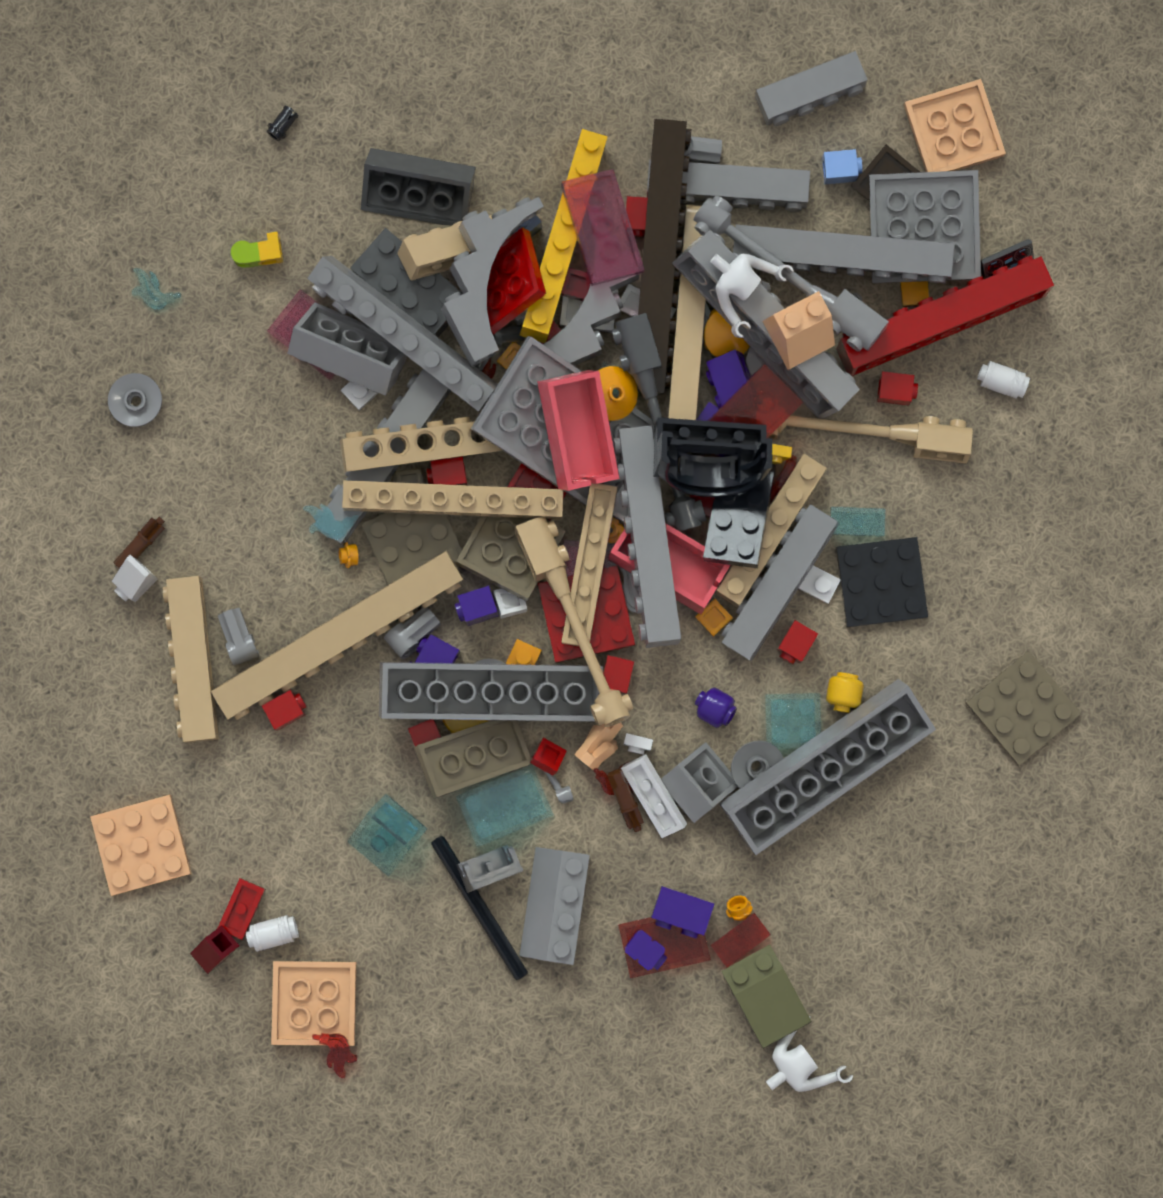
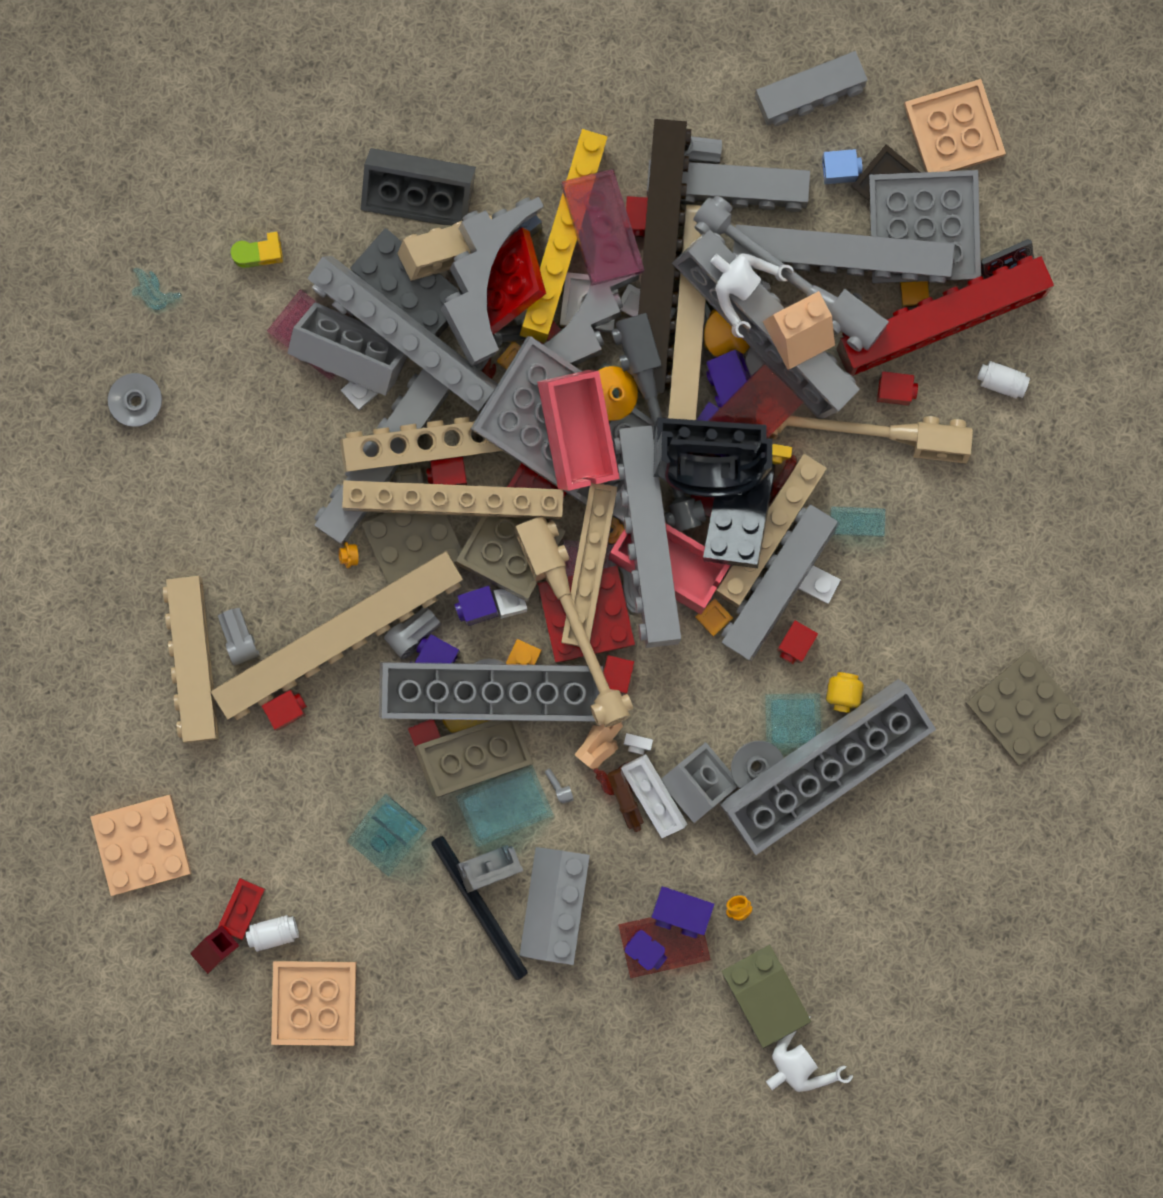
(133, 579): white slope -> none
(140, 543): reddish brown piece -> none
(282, 123): black pin -> none
(327, 524): clear light blue piece -> none
(338, 1052): clear red piece -> none
(548, 756): red plate -> none
(576, 284): dark red plate -> none
(715, 707): dark purple head -> none
(740, 940): clear red plate -> none
(882, 582): black plate -> none

